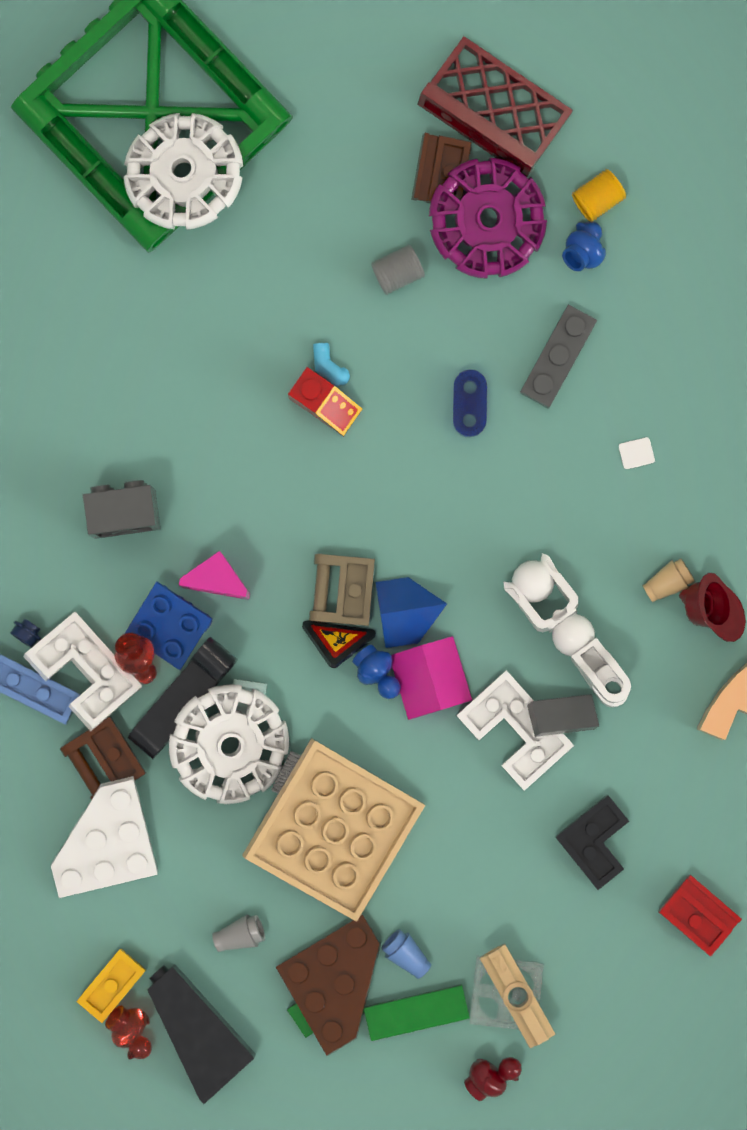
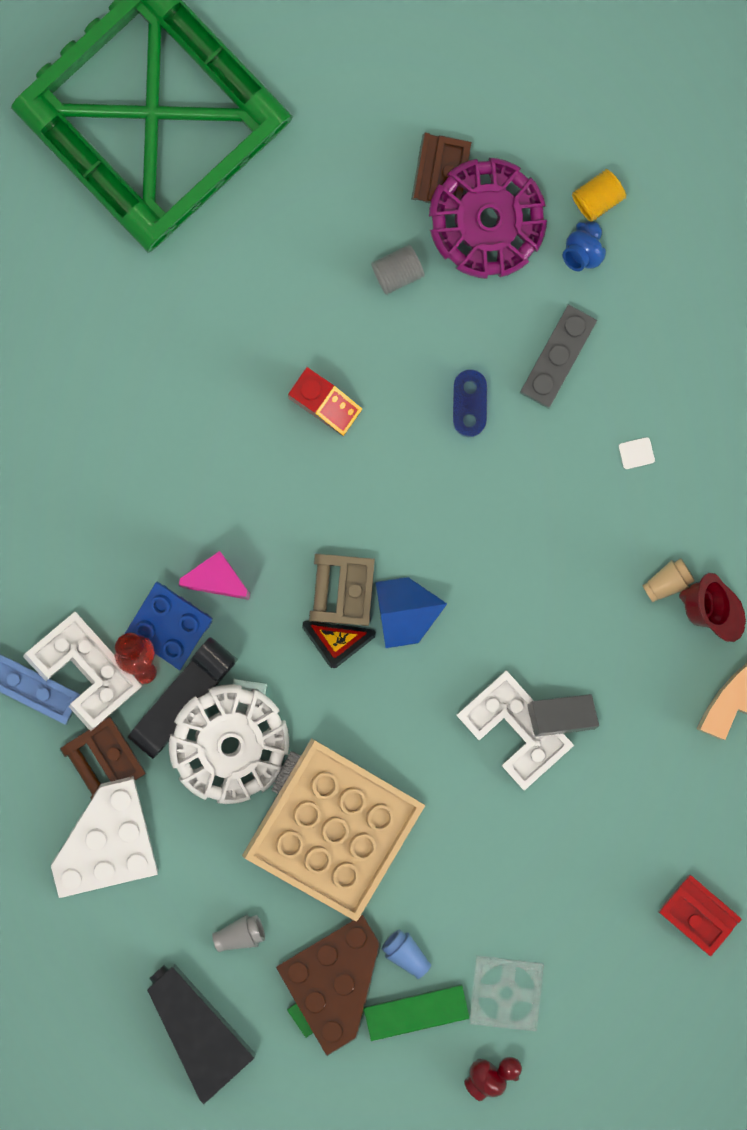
(26, 632): dark blue plate -> none
(111, 985): yellow plate -> none
(121, 510): dark grey brick -> none
(126, 1031): clear red animal -> none
(189, 189): white plate -> none
(327, 368): medium azure arm -> none
(373, 669): blue animal -> none
(430, 677): dark pink slope -> none
(474, 125): dark red fence -> none
(527, 1015): tan piece -> none
(570, 632): white piece -> none
(585, 840): black plate -> none

